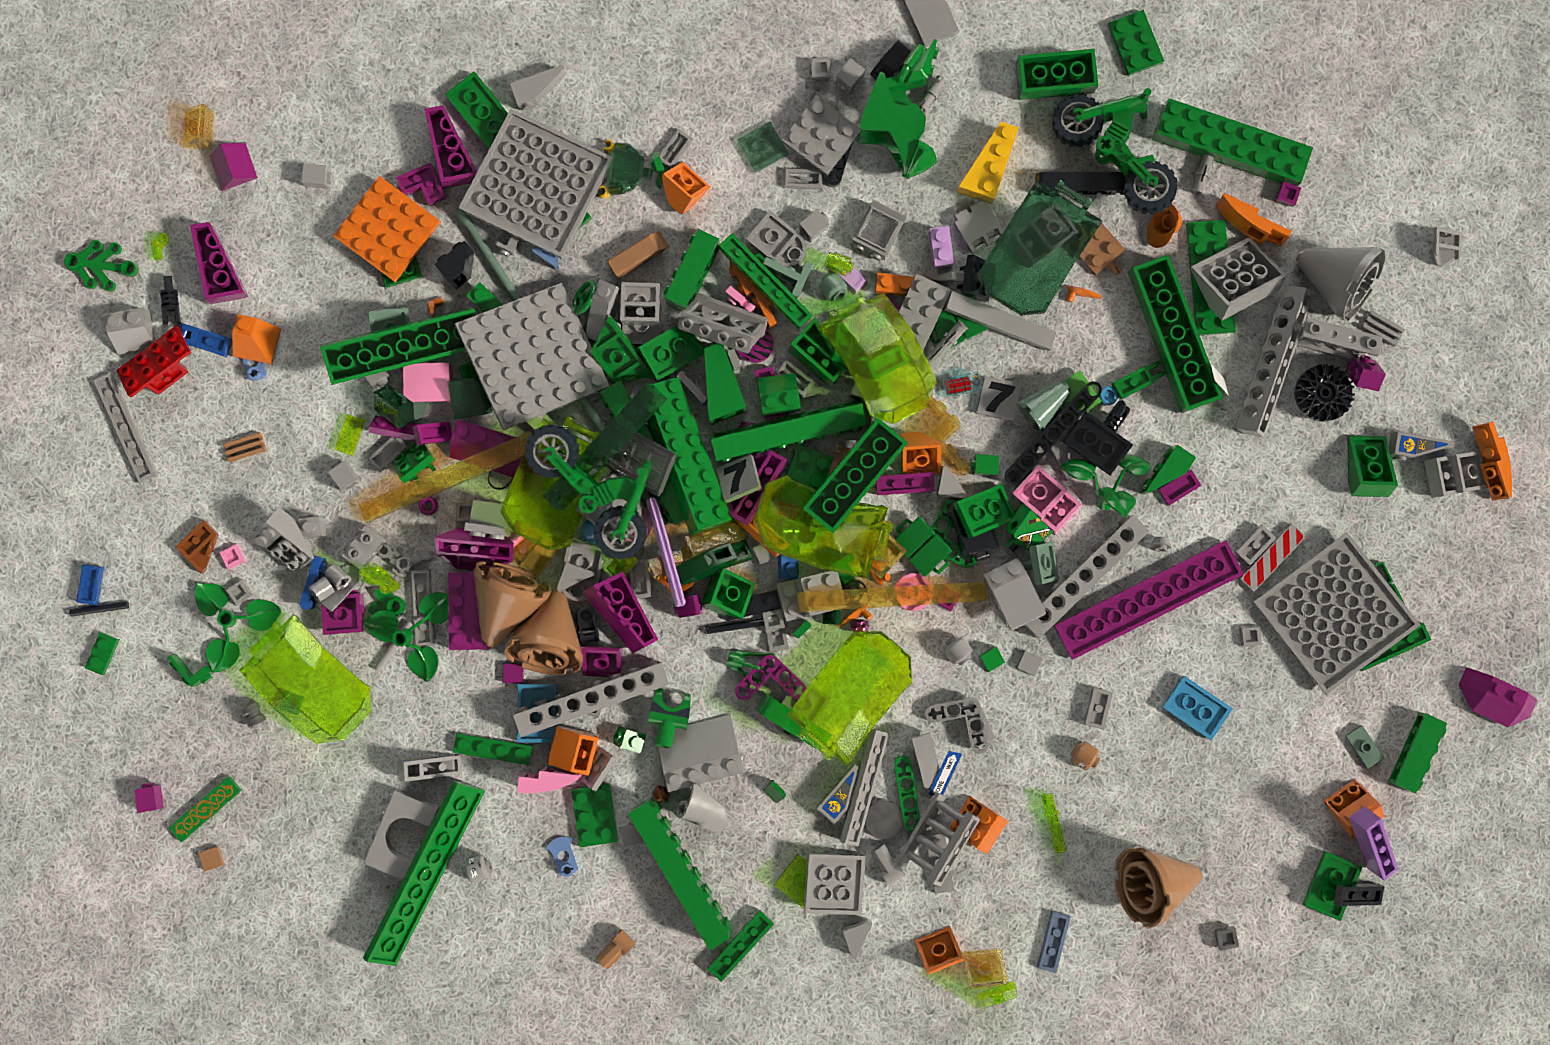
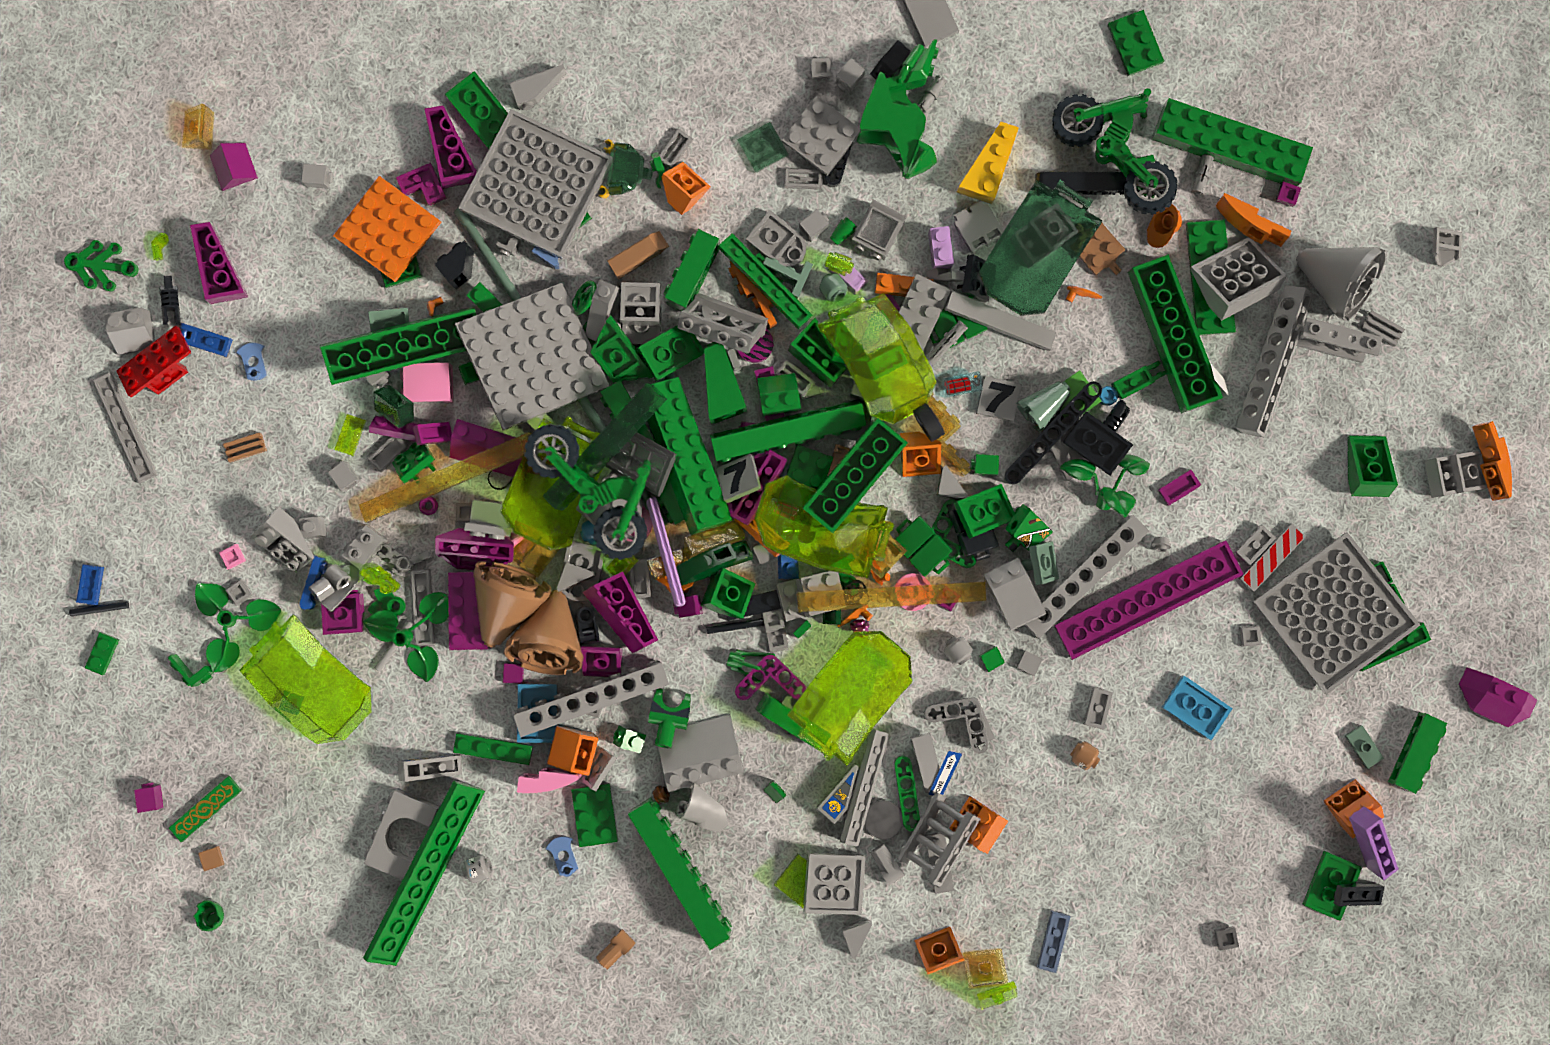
(199, 545): dark orange wing -> none
(204, 919): none -> green hair
(253, 714): flat silver wheel -> none
(254, 339): orange slope -> none
(419, 410): sand green tile -> none
(468, 398): clear green tile -> none
(630, 835): light grey tile -> none
(696, 392): light grey tile -> none
(735, 297): bright pink plate -> none
(740, 945): green plate -> none
(843, 230): none -> green cone
(905, 483): magenta plate -> none
(928, 422): none -> black tyre
(1047, 499): bright pink slope -> none
(1051, 814): clear neon green pin -> none
(1056, 74): green brick -> none
(1153, 884): medium nougat cone -> none
(1175, 464): green slope -> none
(1336, 389): black wheel -> none
(1365, 372): magenta brick -> none
(1407, 445): slope -> none

